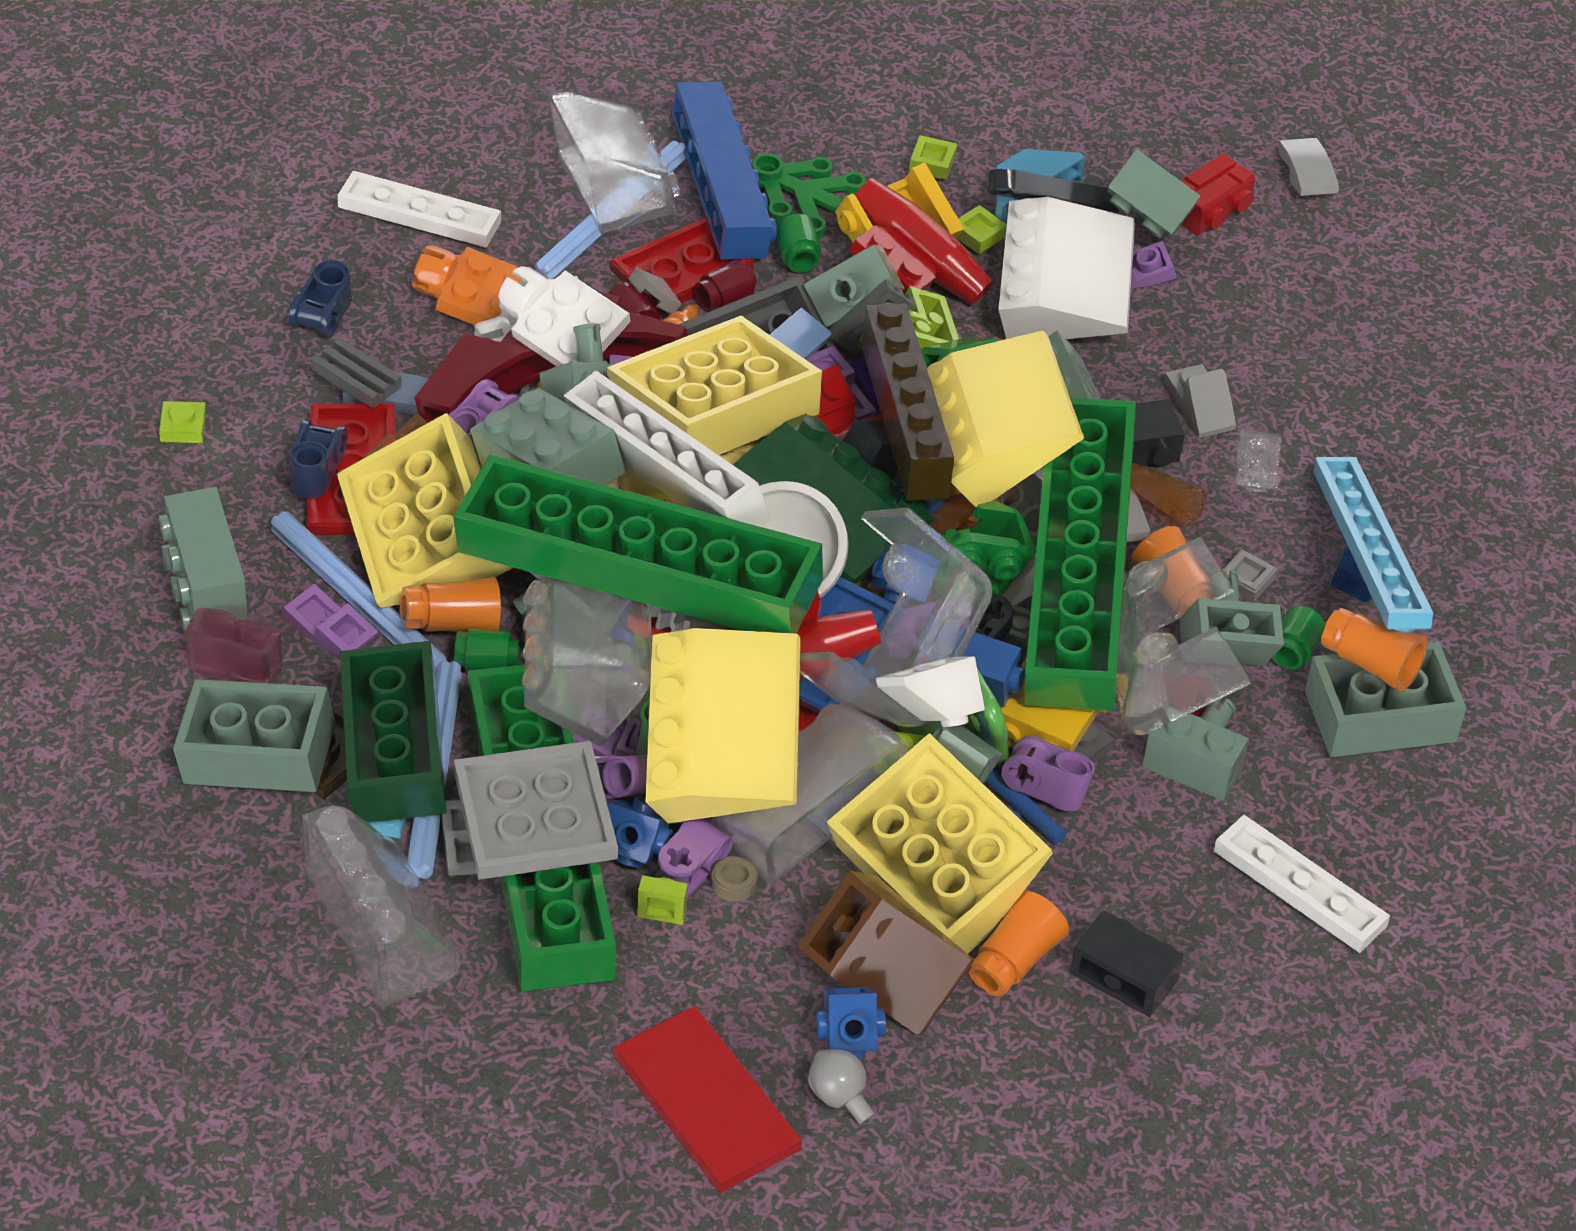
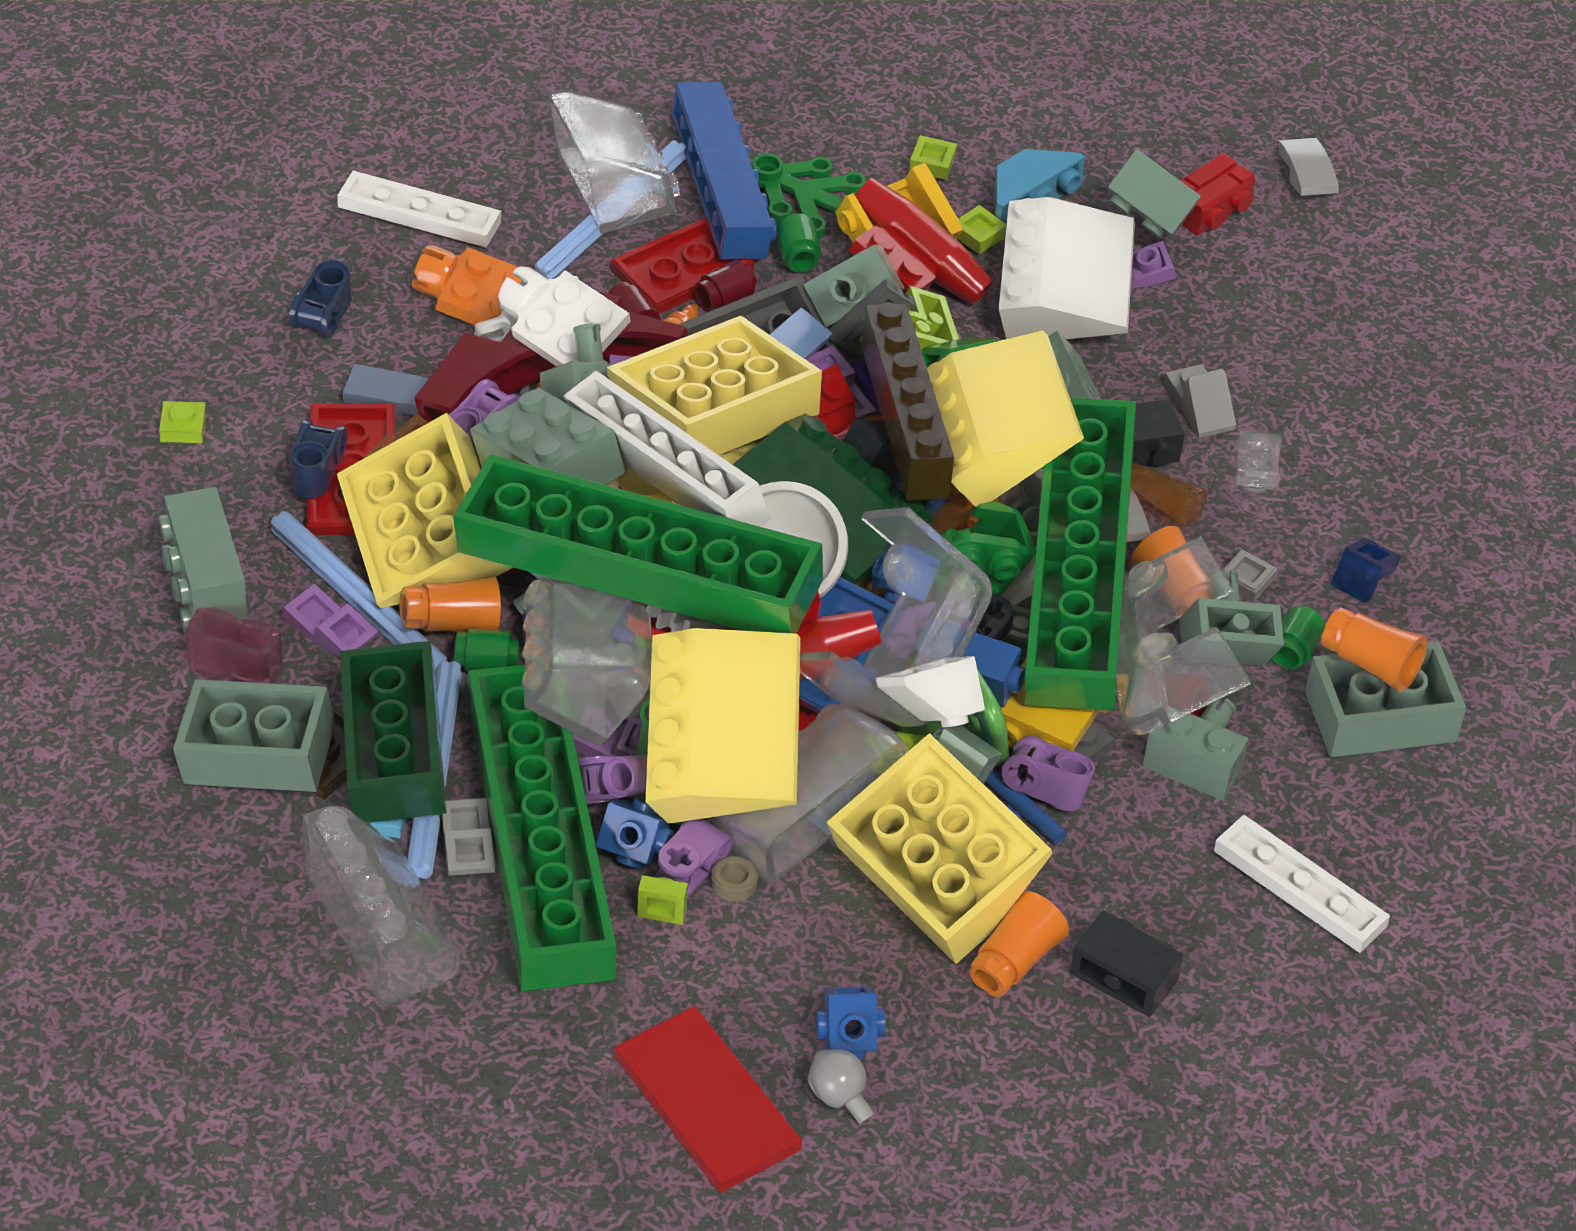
(361, 369): dark grey tile -> none
(535, 810): light grey plate -> none
(657, 287): light grey tile -> none
(883, 942): slope -> none
(1025, 185): black beam -> none
(1373, 544): medium azure plate -> none

